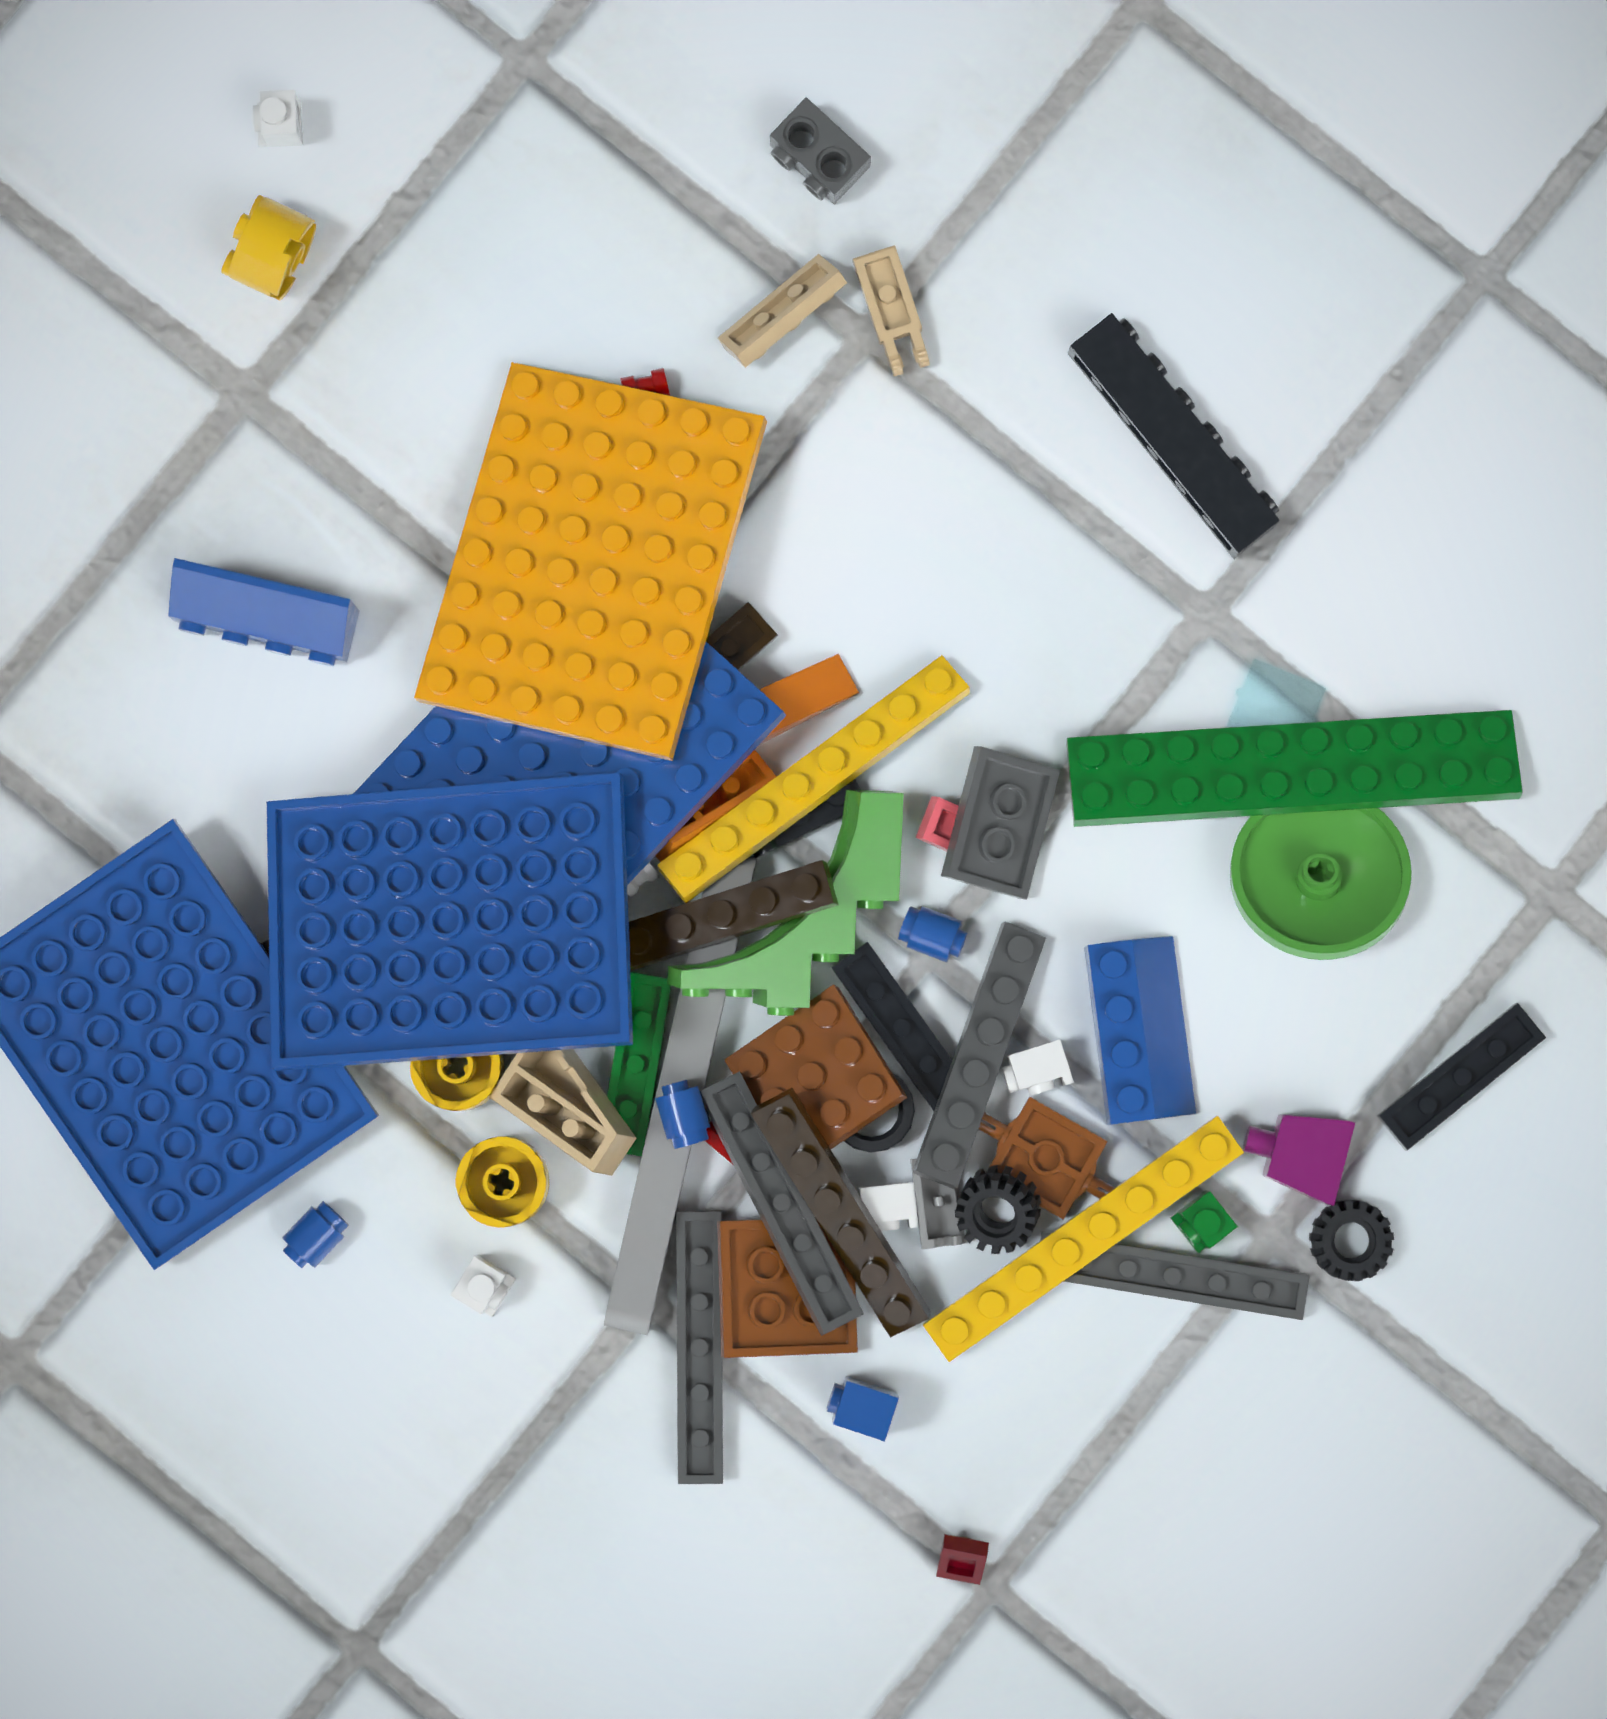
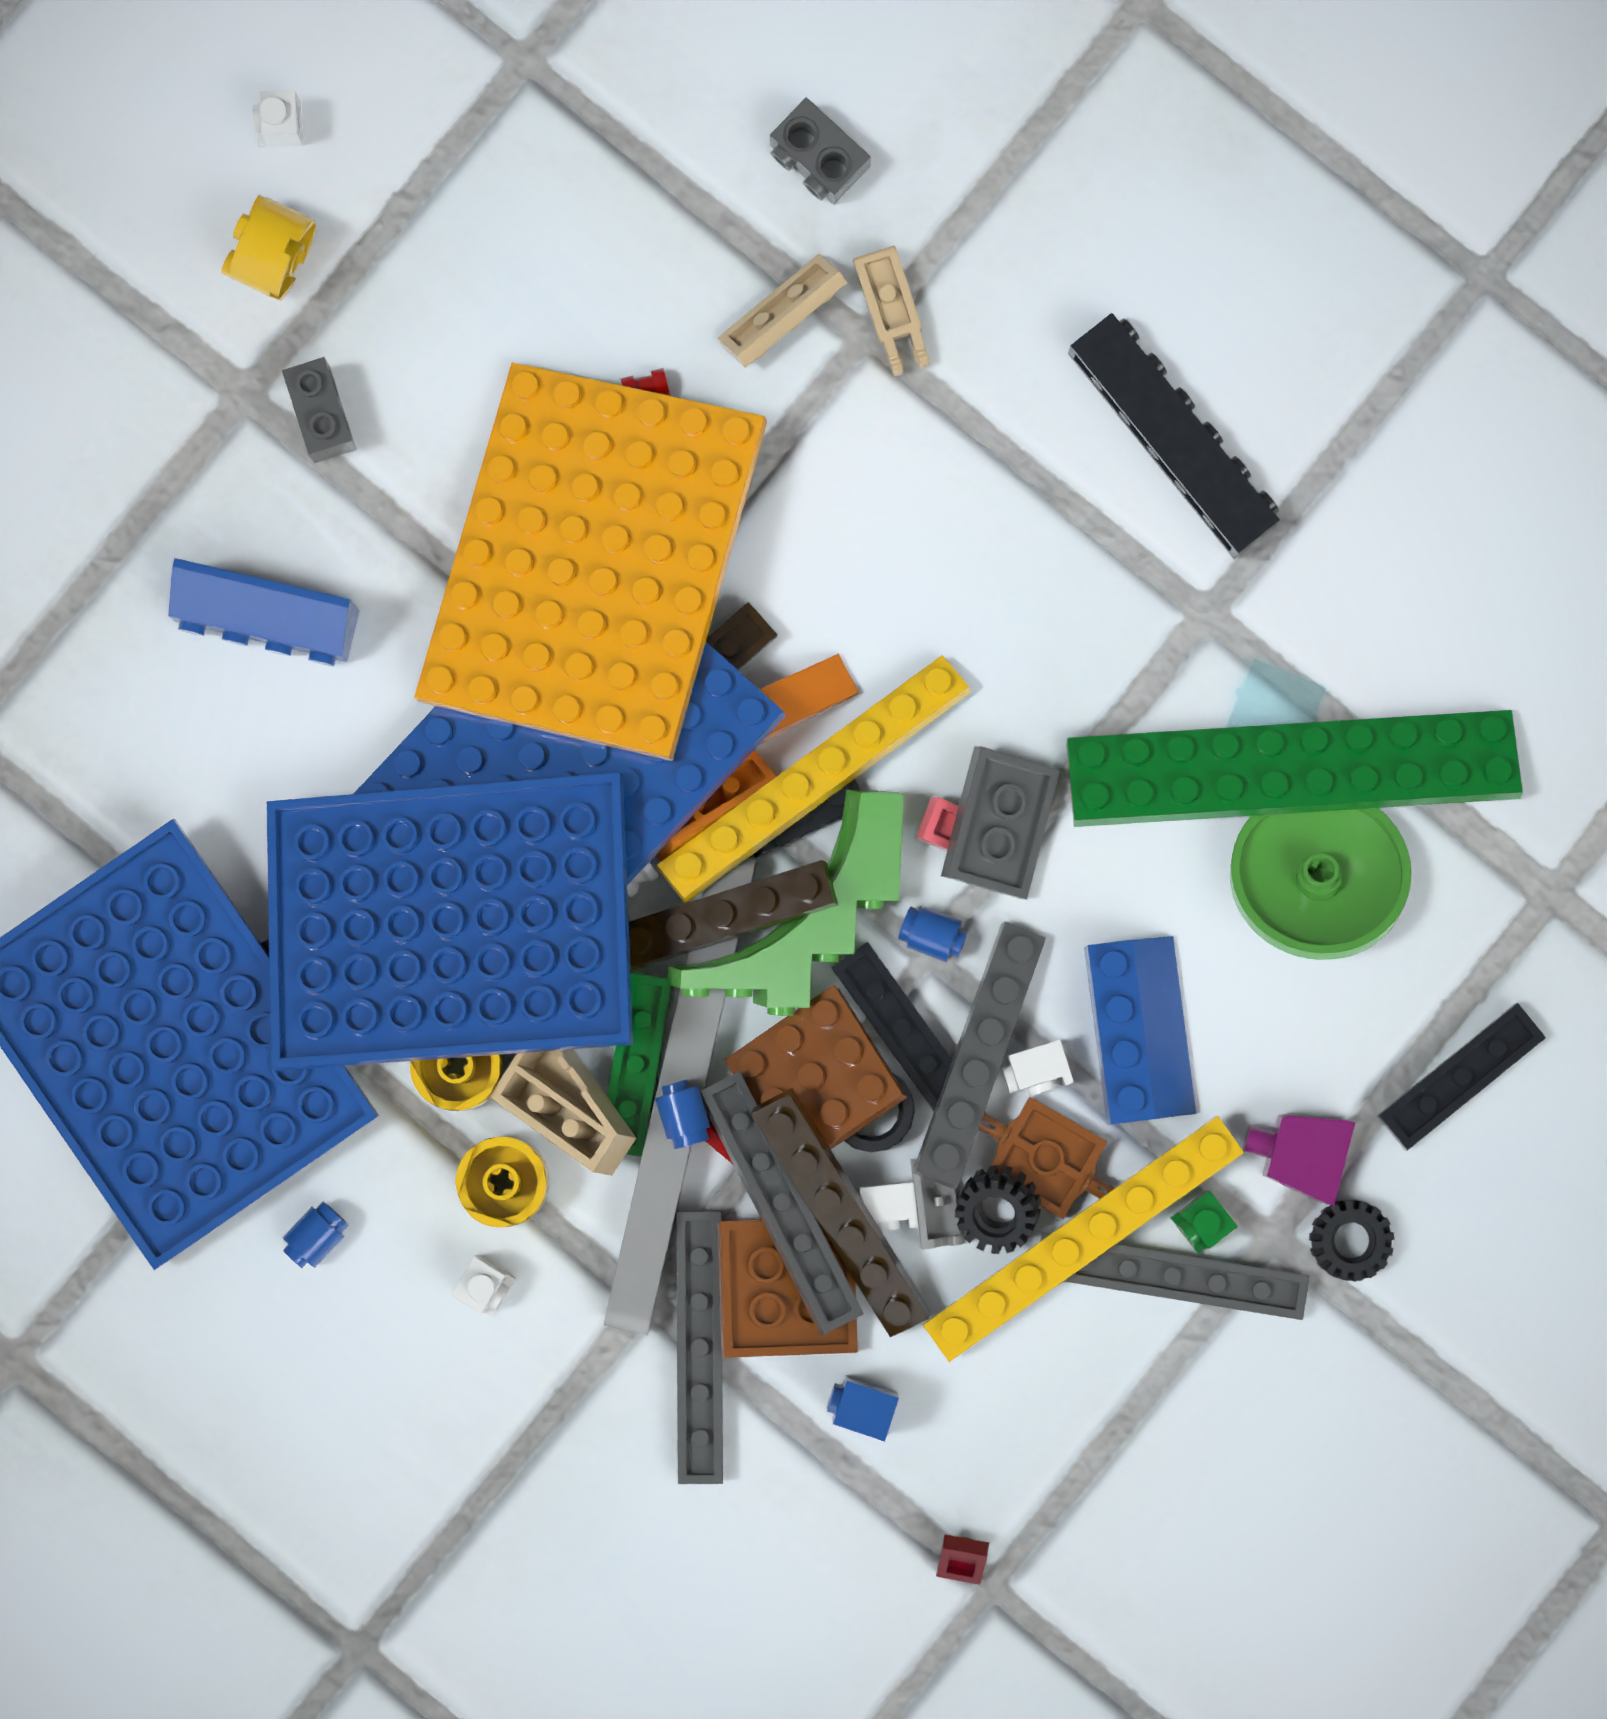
(319, 410): none -> dark grey brick

